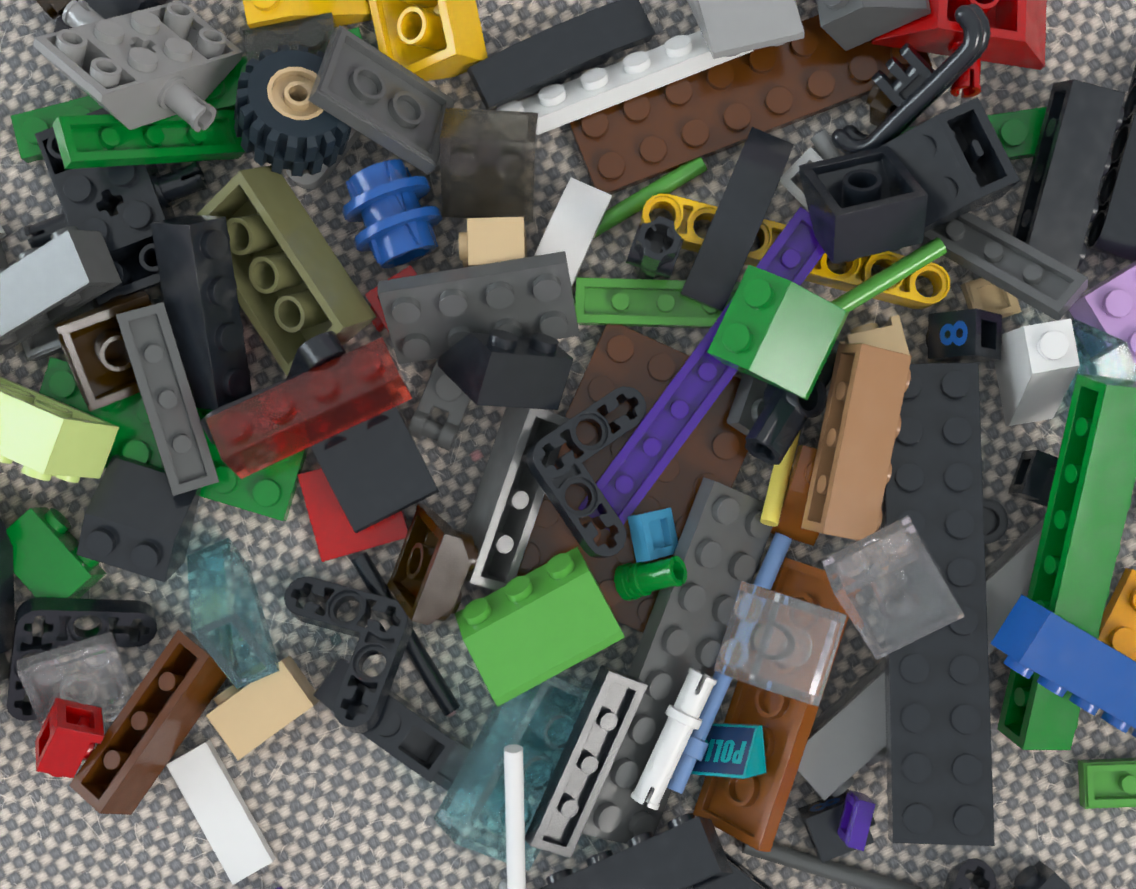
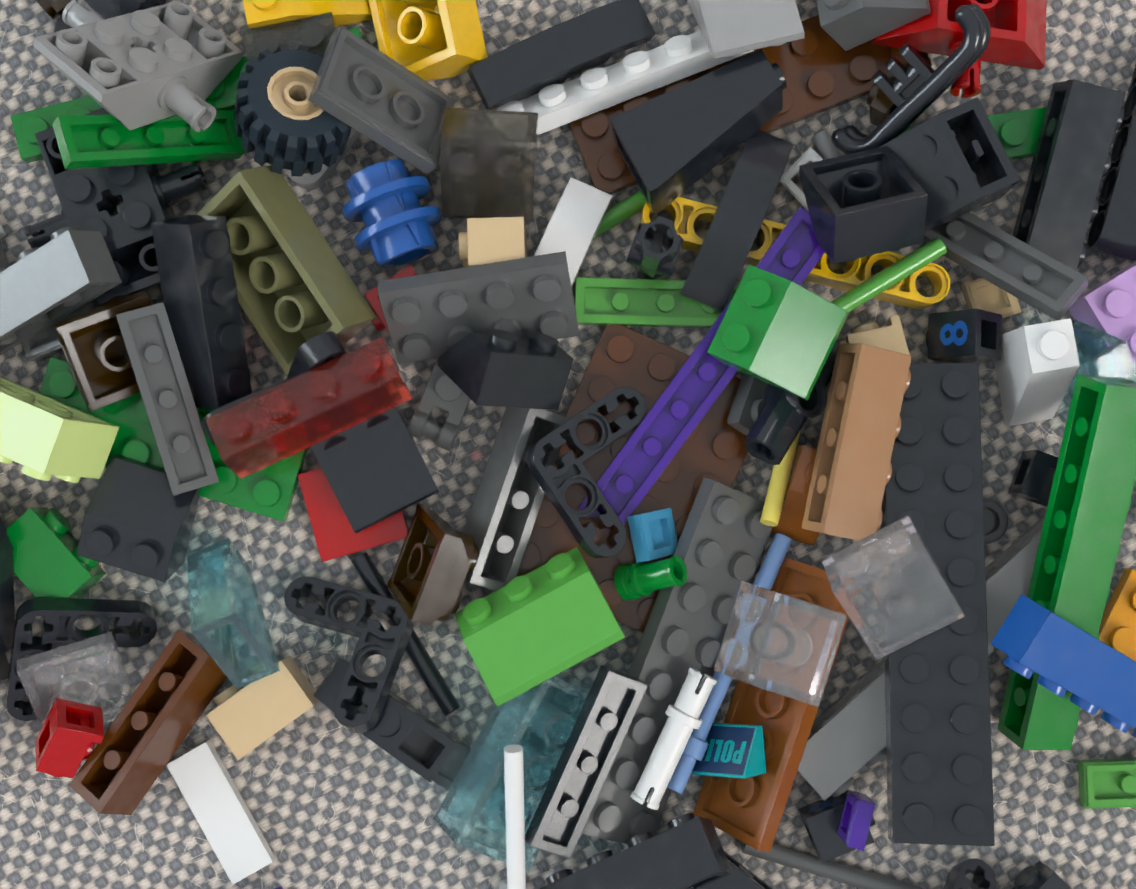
(696, 126): none -> black slope

